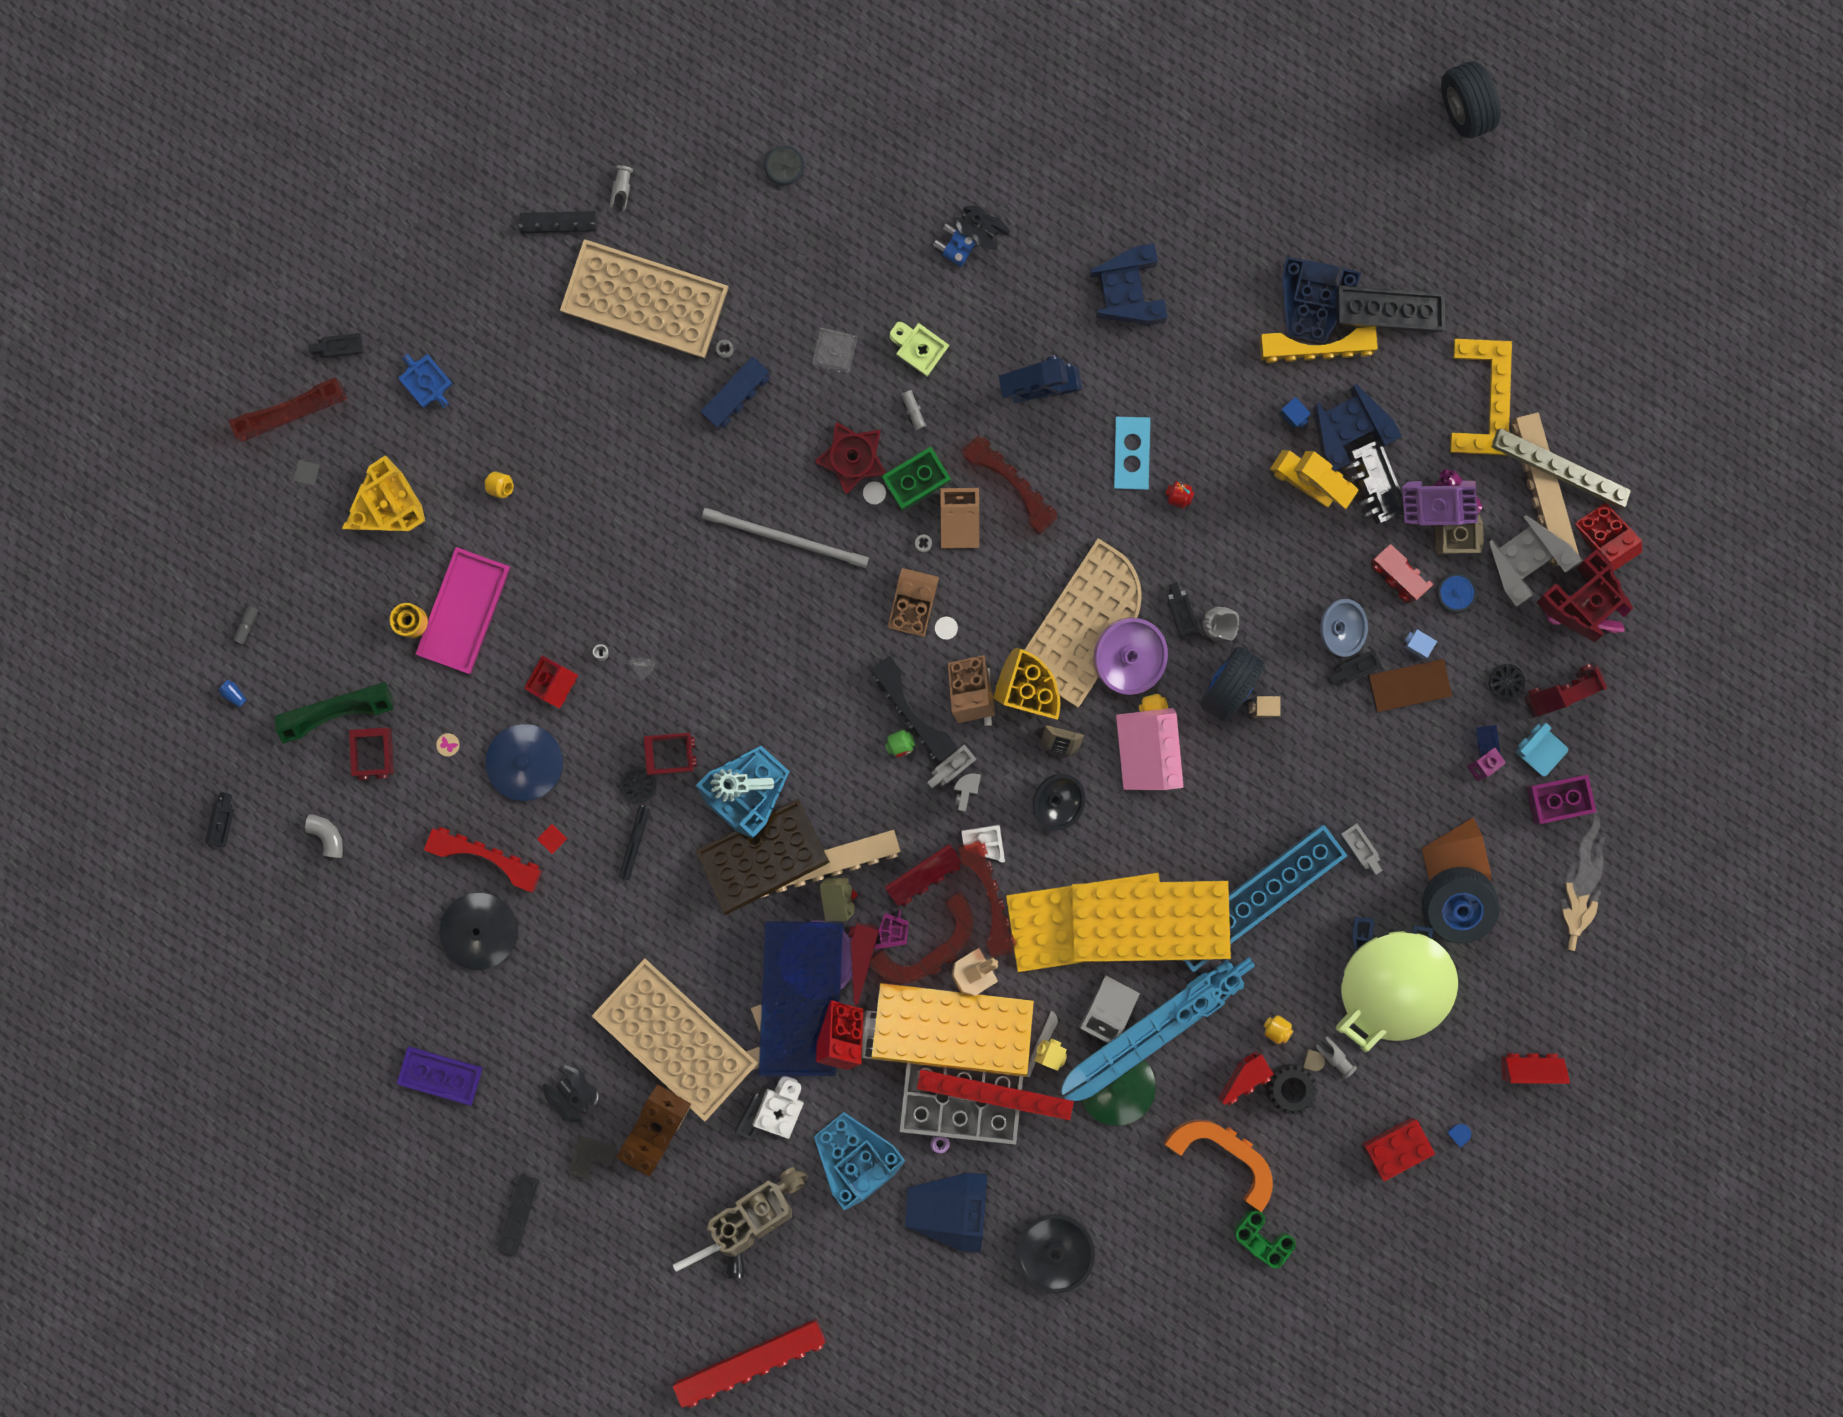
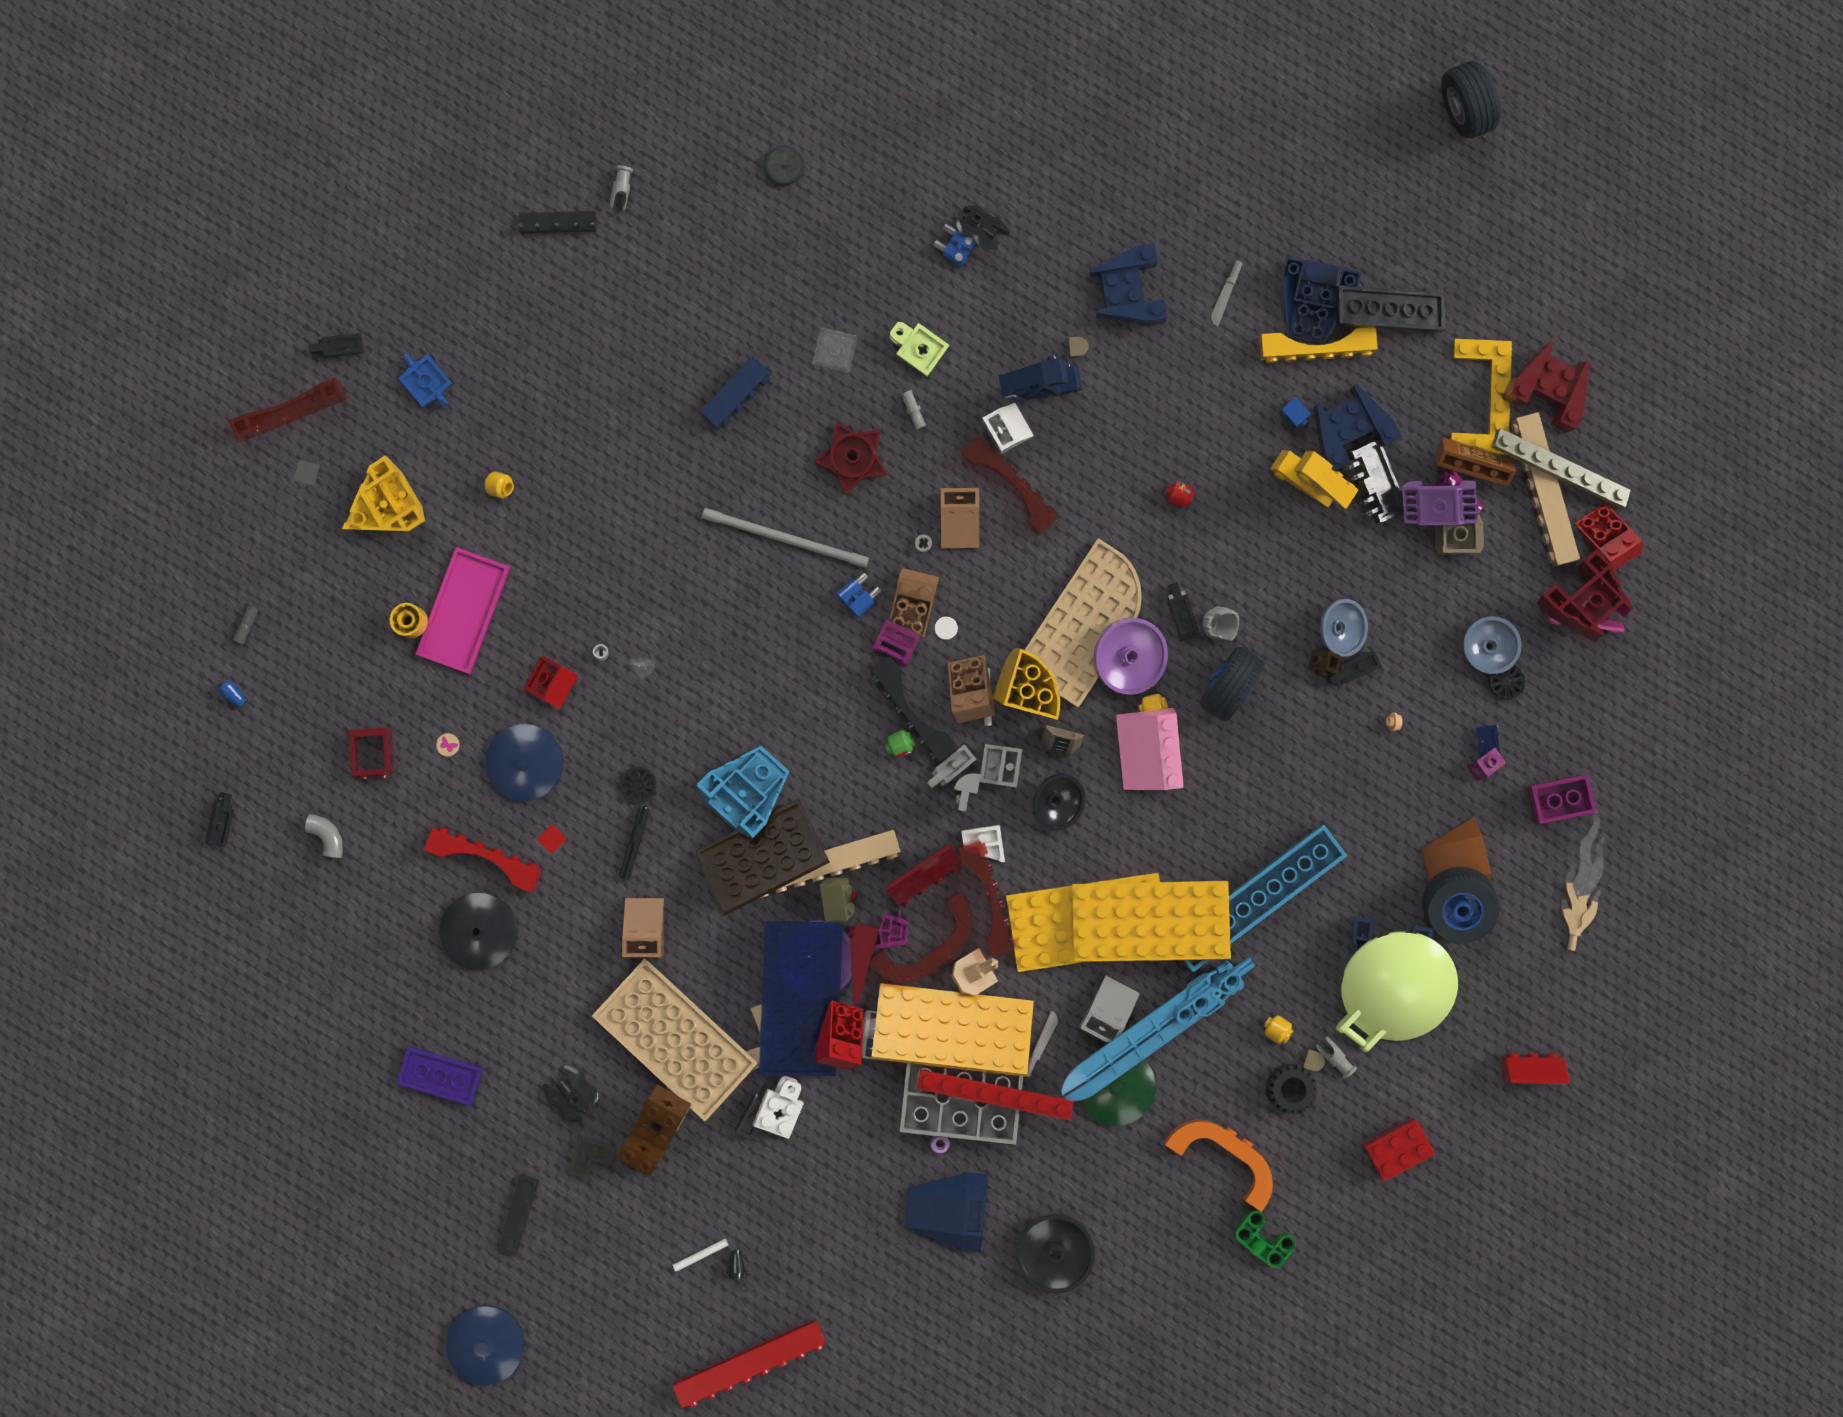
(298, 722): dark green arch -> none
(485, 1345): none -> dark blue dish
(643, 927): none -> medium nougat slope
(644, 298): tan plate -> none
(649, 759): dark red window -> none
(725, 343): light grey bush -> none
(739, 784): light aqua gear -> none
(755, 1214): dark tan brick -> none
(855, 597): none -> blue piece
(855, 1160): dark azure wedge -> none
(874, 492): white sticker -> none
(898, 637): none -> magenta plate
(916, 479): green brick -> none
(1001, 765): none -> light grey brick
(1007, 427): none -> white slope
(1051, 1054): light yellow brick -> none
(1078, 346): none -> dark tan tile
(1122, 478): medium azure piece -> none
(1220, 306): none -> light grey piece
(1245, 1077): red slope -> none
(1264, 707): tan brick -> none
(1320, 662): none -> dark brown brick
(1362, 848): light grey hinge -> none
(1394, 722): none -> light nougat plate
(1400, 574): wedge -> none
(1410, 685): reddish brown tile -> none
(1419, 643): light blue brick -> none
(1456, 592): blue wheel -> none
(1460, 1134): blue tile -> none
(1475, 461): none -> dark orange brick
(1504, 642): none -> sand blue dish
(1527, 554): light grey wedge -> none
(1541, 749): medium azure bracket -> none
(1553, 382): none -> dark red wedge
(1553, 698): dark red wedge -> none

